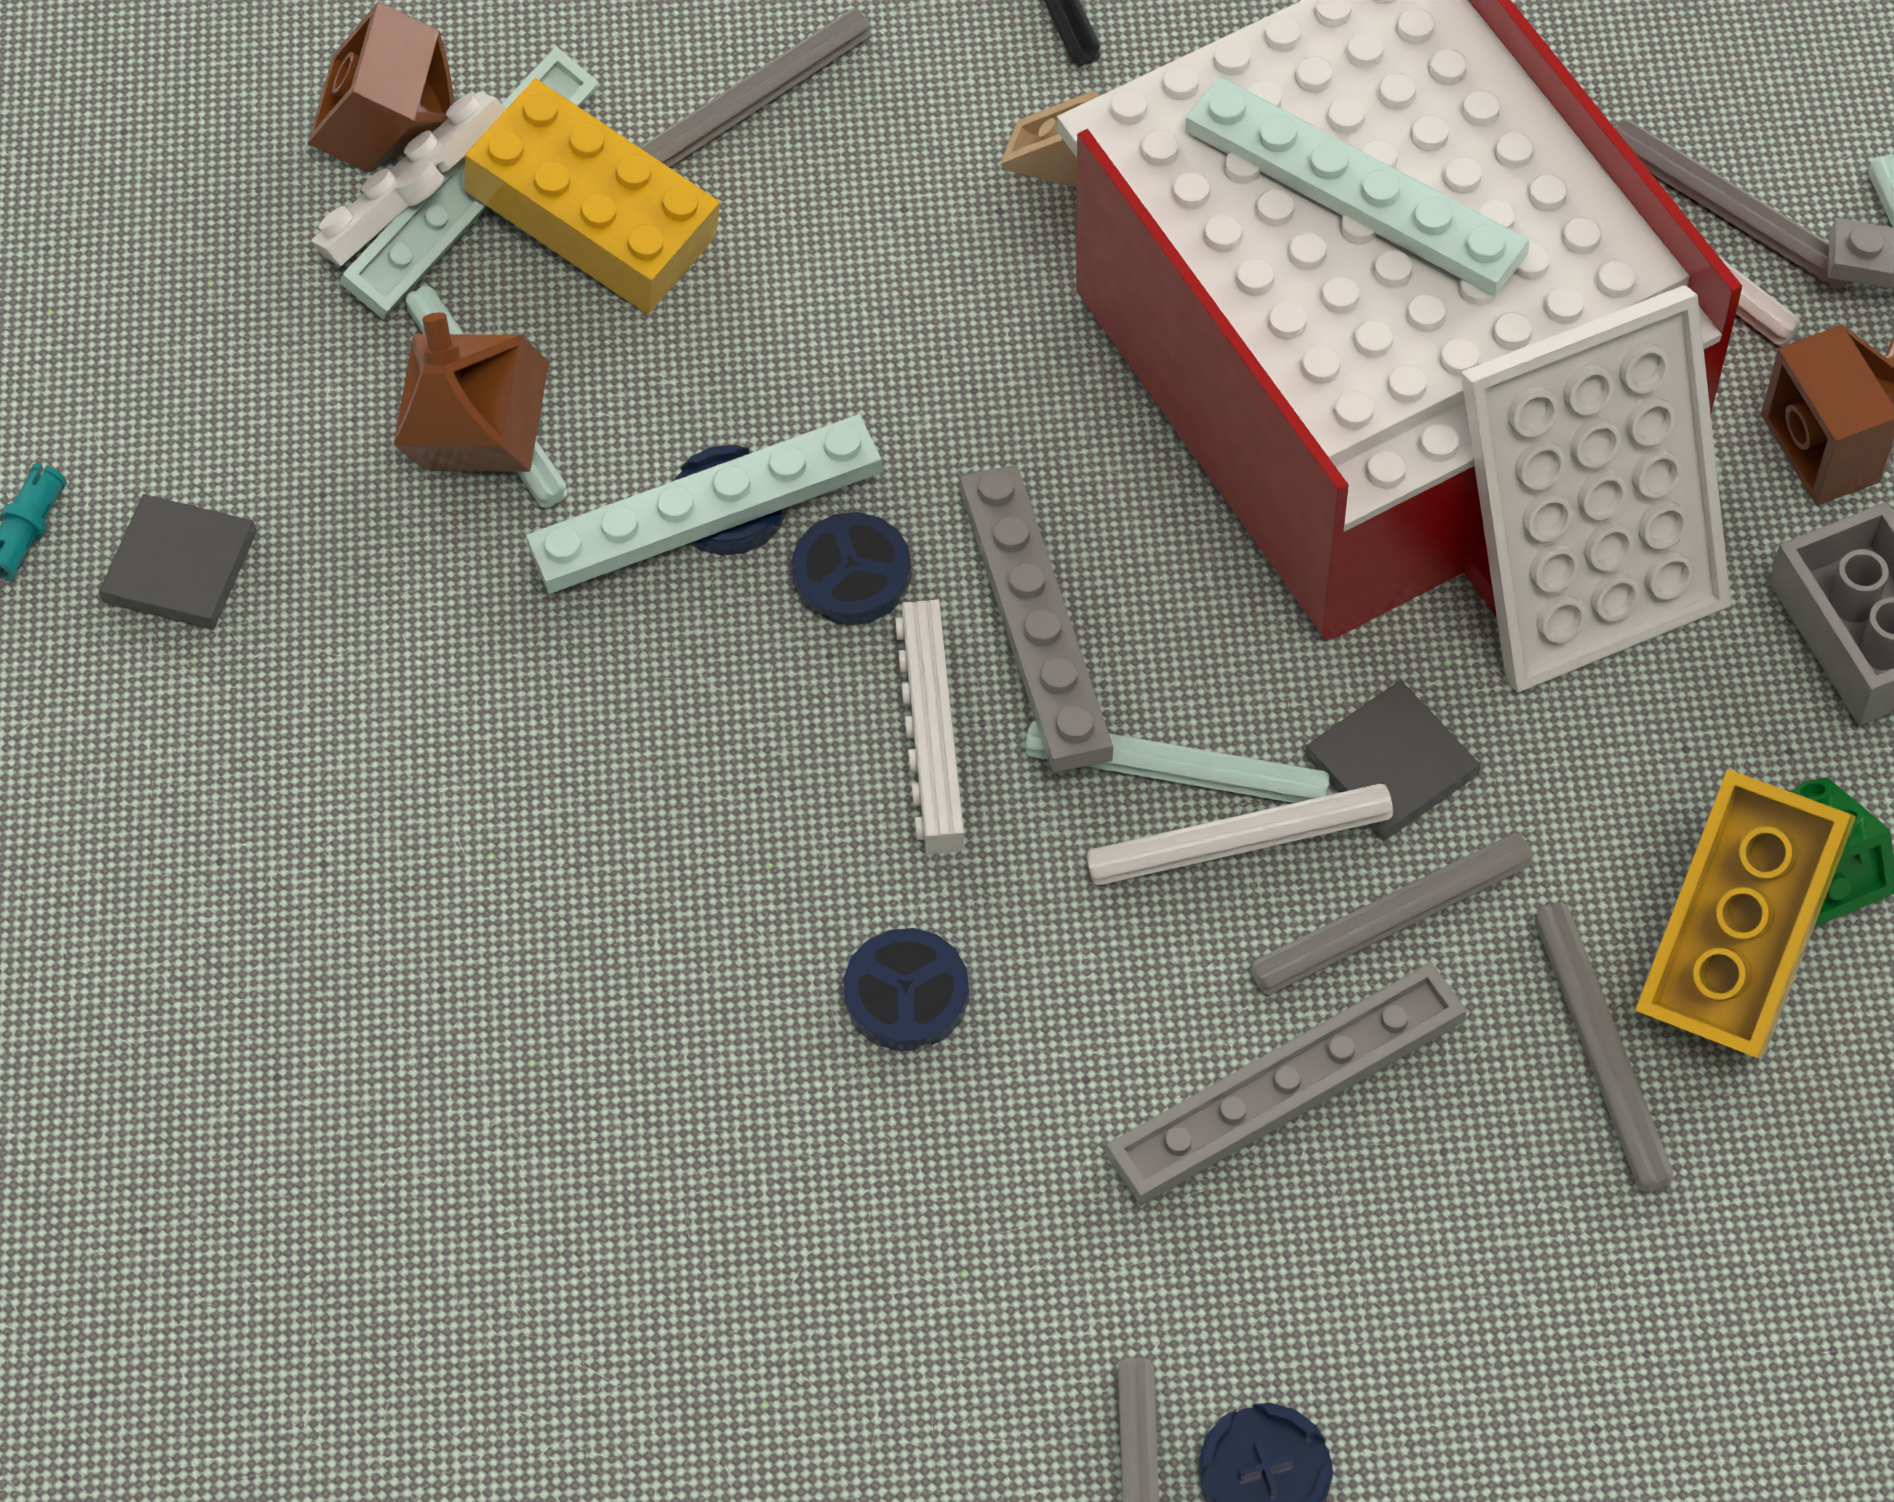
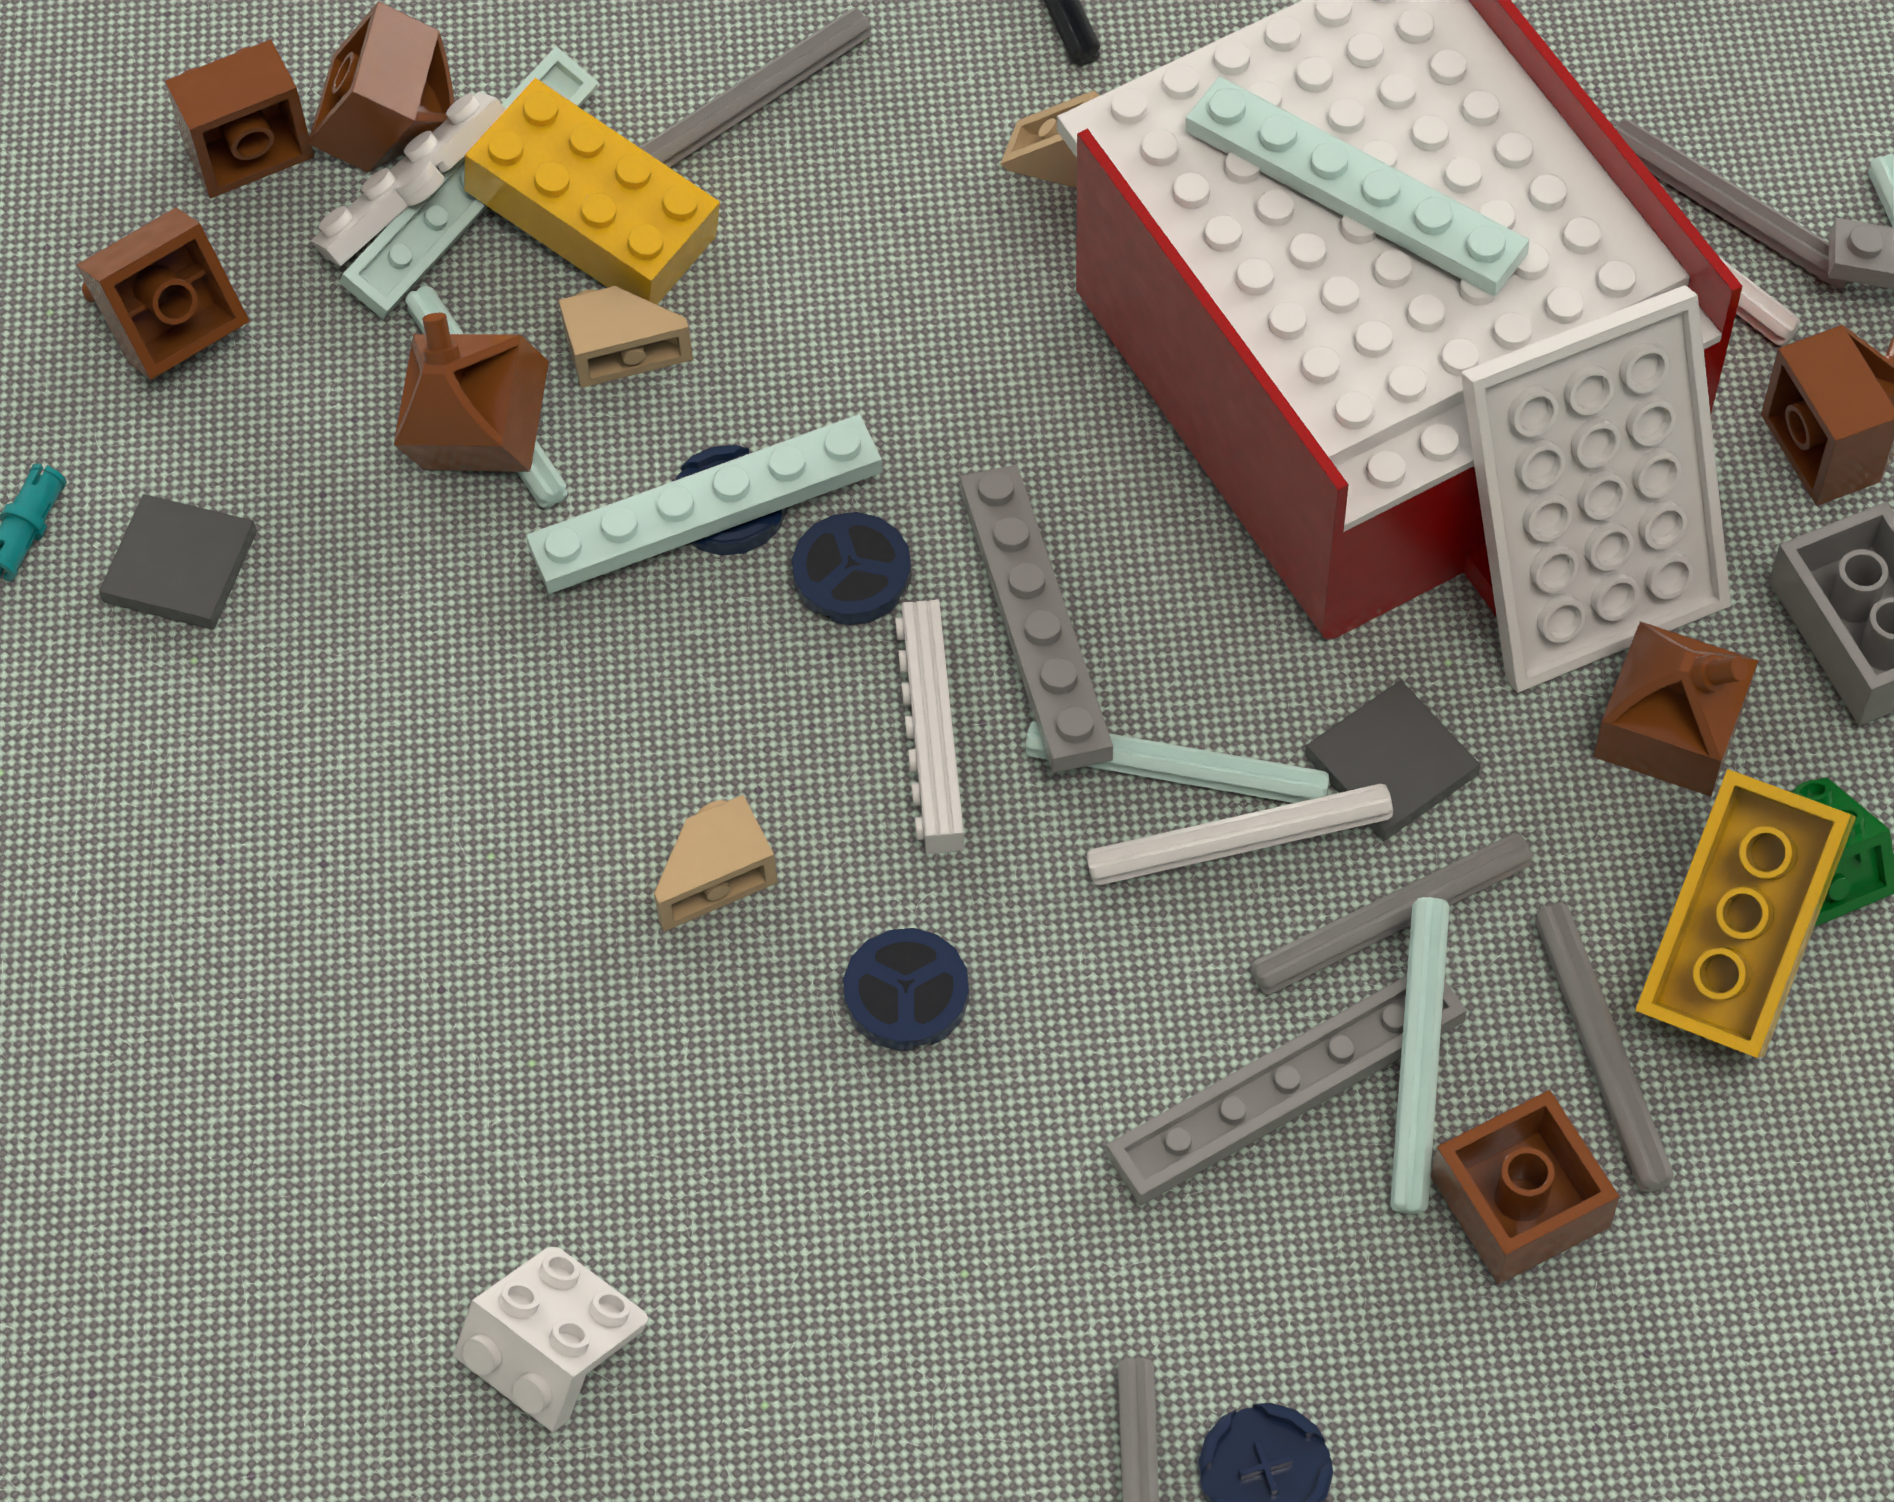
(162, 293): none -> dark orange piece
(240, 118): none -> dark orange brick
(544, 1332): none -> white bracket
(621, 335): none -> tan slope
(714, 863): none -> tan slope
(1420, 1056): none -> light aqua axle
(1524, 1186): none -> dark orange brick
(1675, 708): none -> dark orange piece

